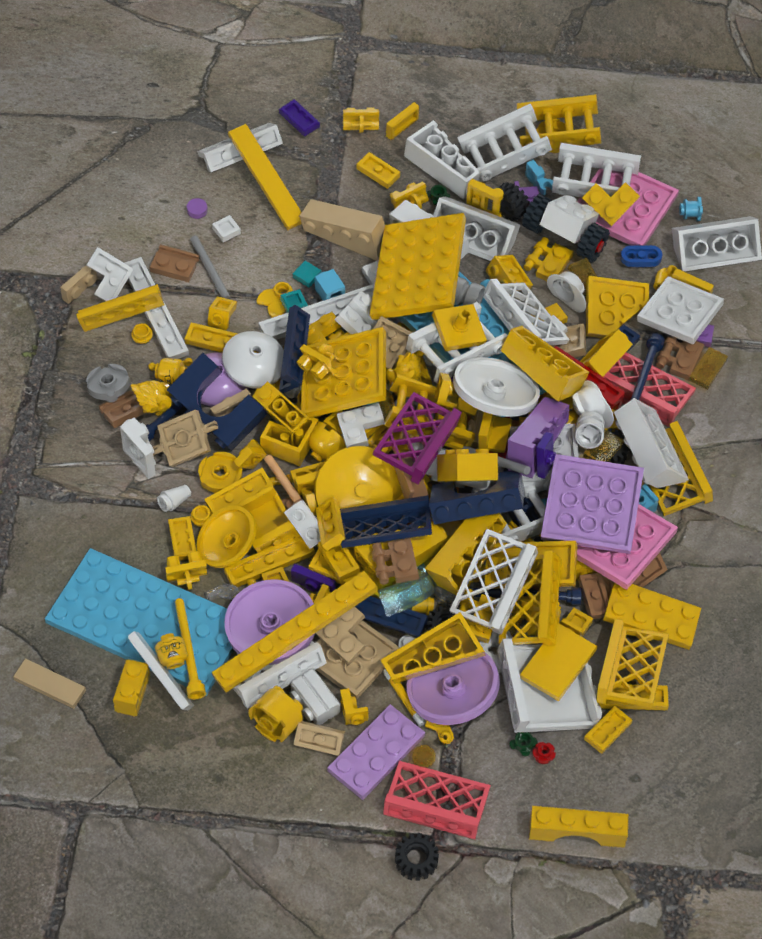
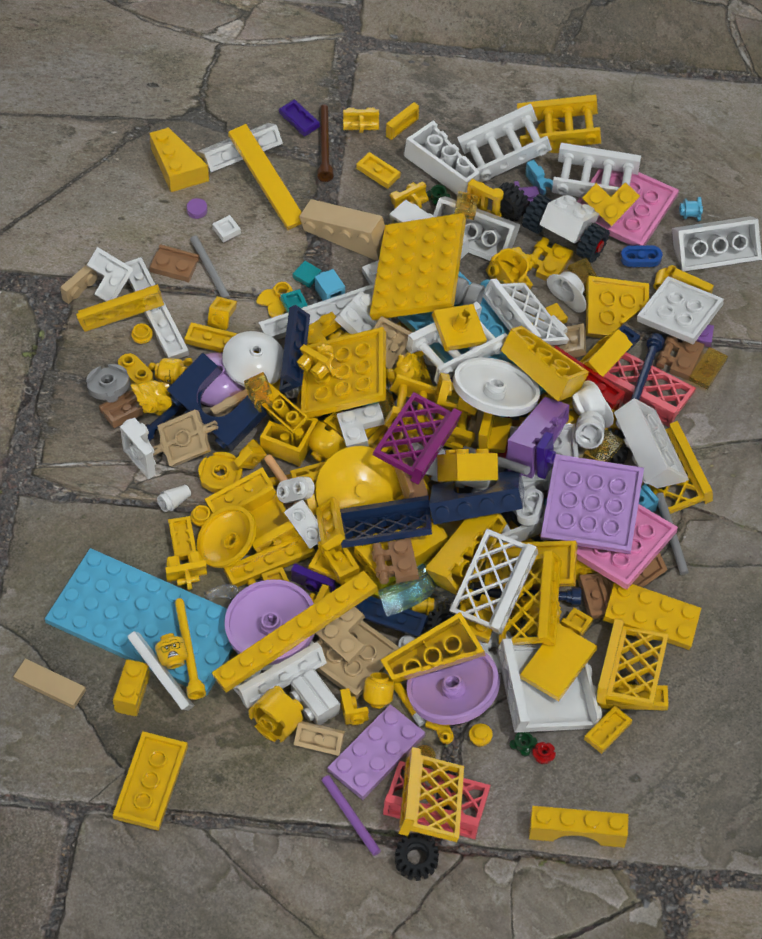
(135, 368): none -> yellow plate
(150, 781): none -> yellow plate
(177, 161): none -> yellow wedge
(258, 389): none -> clear yellow plate
(295, 489): none -> white plate
(325, 171): none -> reddish brown piece
(351, 815): none -> medium lavender bar
(378, 689): none -> yellow head
(411, 796): none -> yellow fence
(466, 204): none -> clear yellow plate
(480, 734): none -> yellow plate
(517, 258): none -> yellow helmet
(532, 507): none -> white plate
(677, 551): none -> light grey bar

